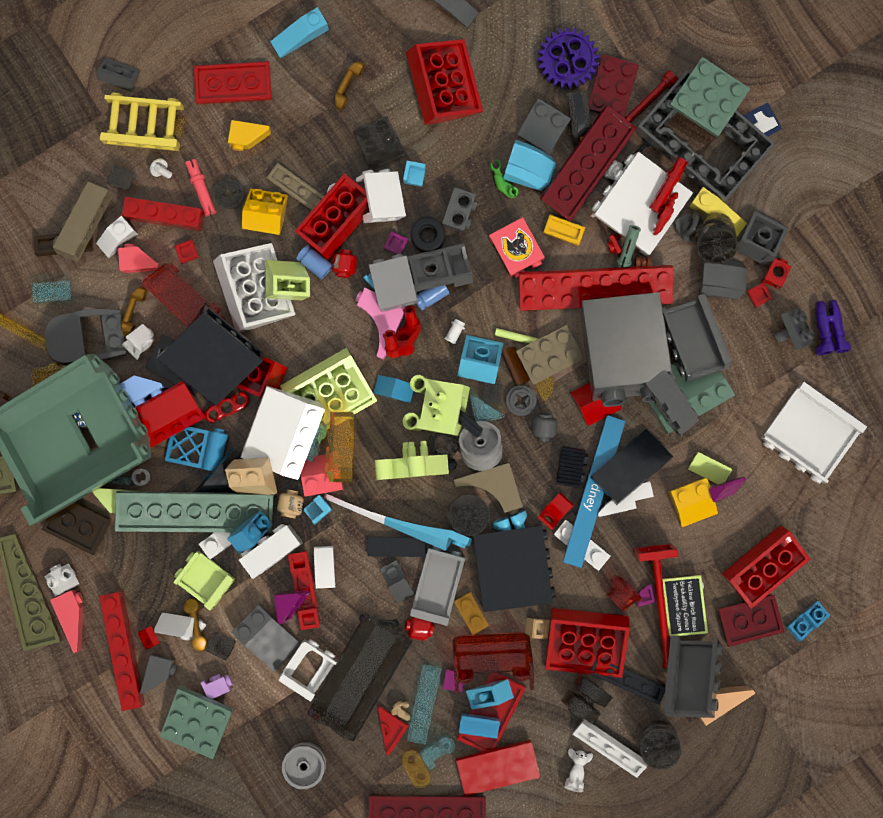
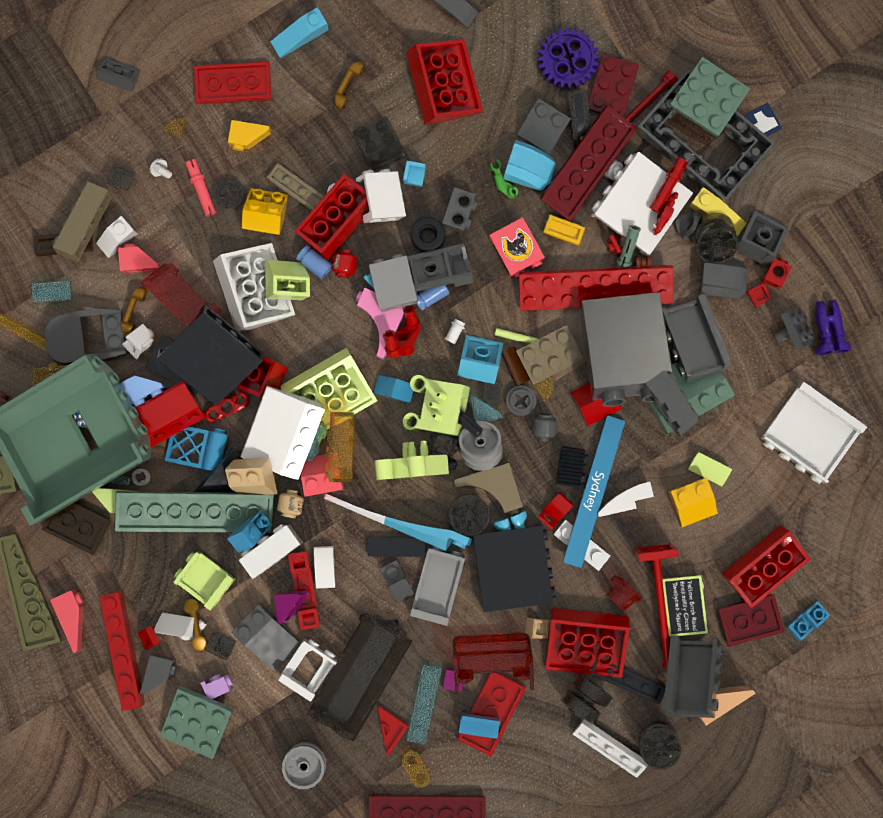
(61, 579): white brick -> none
(149, 140): light yellow fence -> none
(163, 214): red brick -> none
(186, 251): red tile -> none
(215, 543): white slope -> none
(317, 509): medium azure panel -> none
(395, 243): magenta tile -> none
(400, 709): tan plate -> none
(419, 628): red head -> none
(435, 750): clear light blue leg -> none
(471, 613): pearl gold plate -> none
(490, 694): medium azure slope -> none
(498, 767): tile -> none
(576, 776): white animal -> none
(631, 467): black tile -> none
(647, 595): magenta tile -> none
(726, 489): magenta slope -> none

